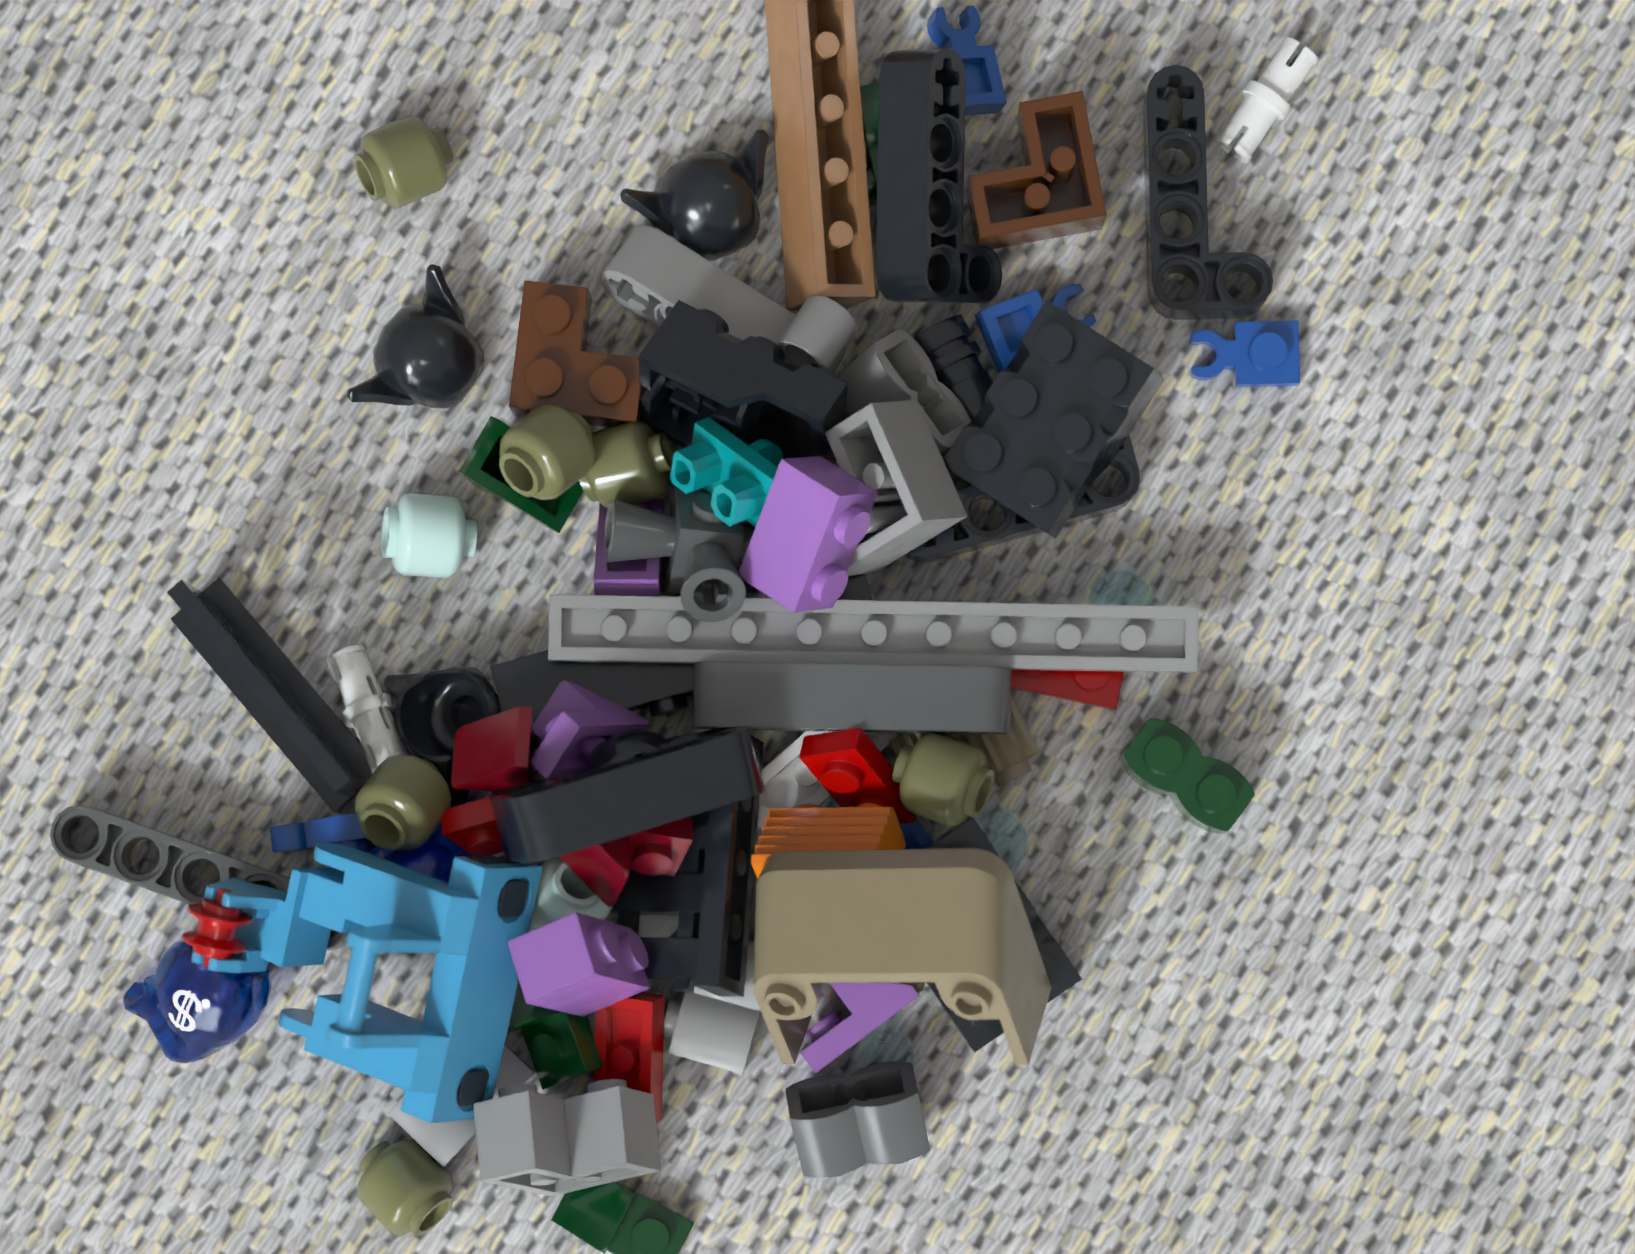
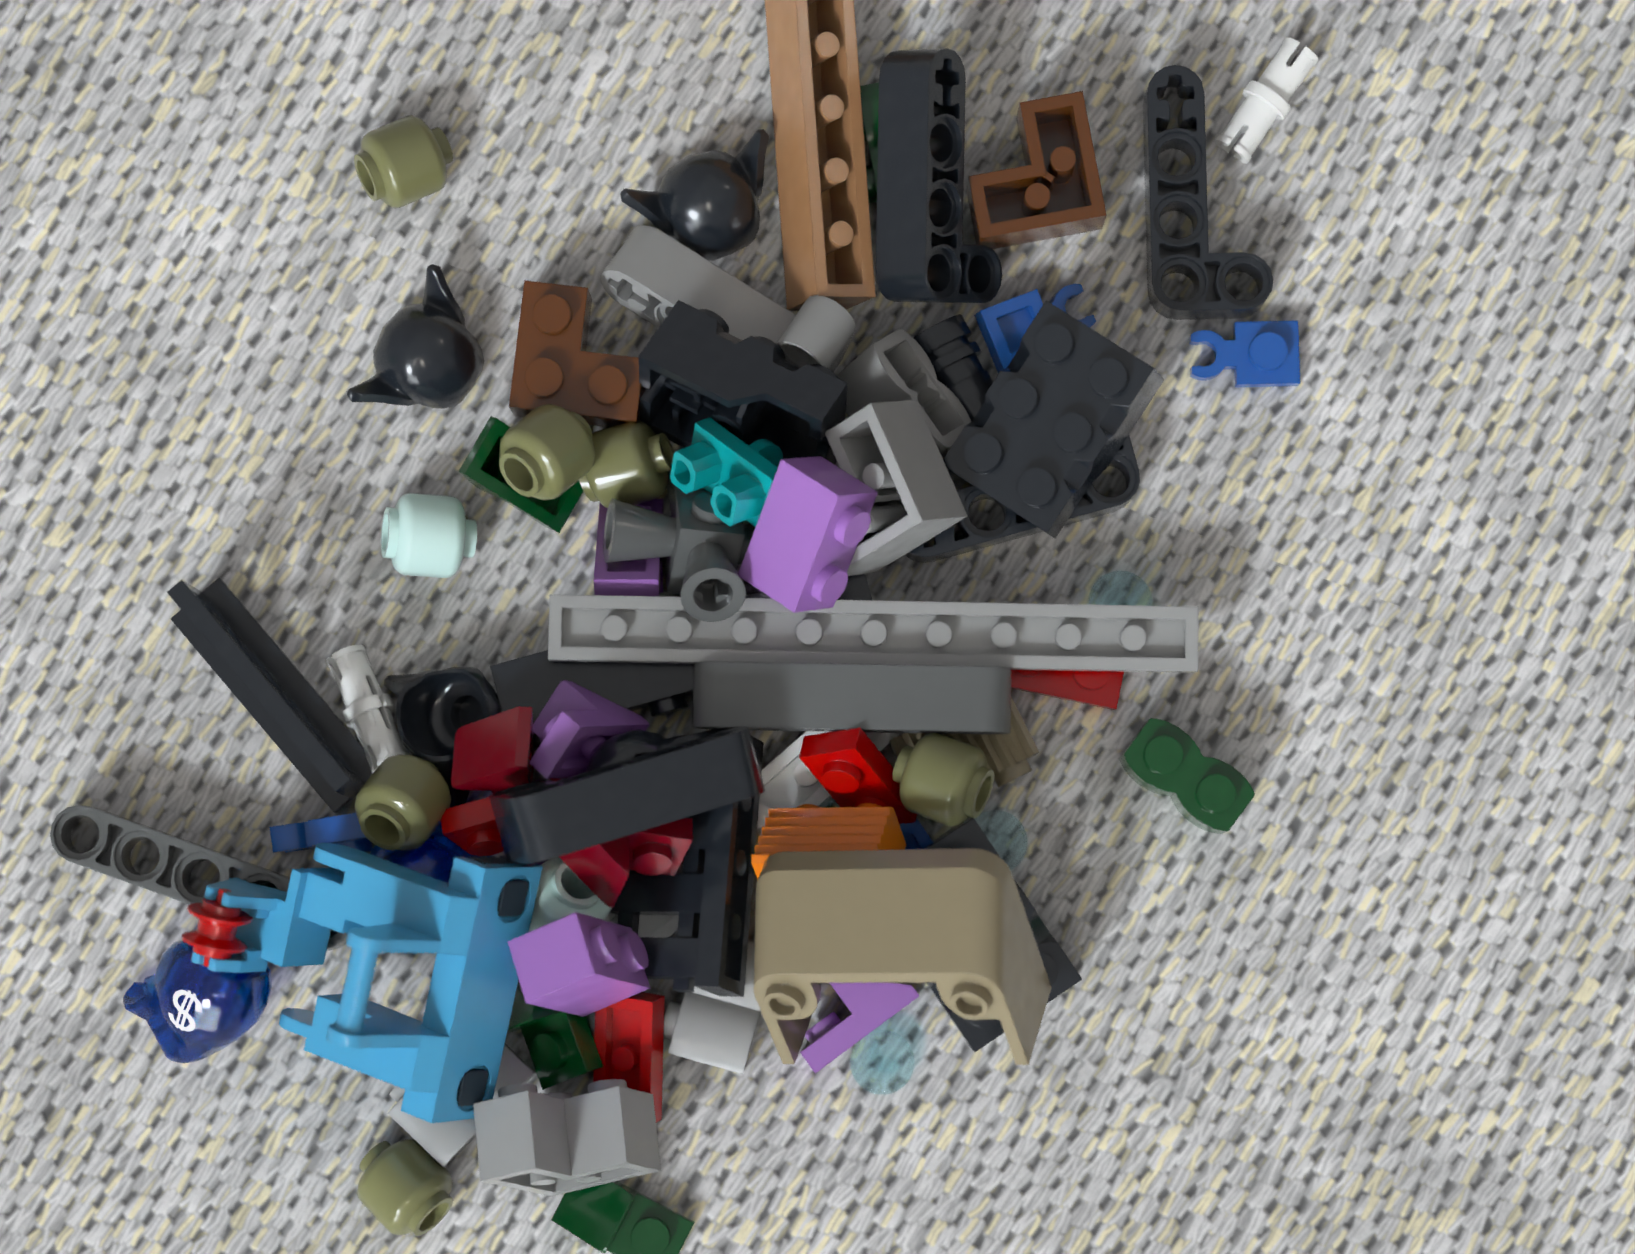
(857, 1119): dark grey brick -> none
(983, 79): blue plate -> none

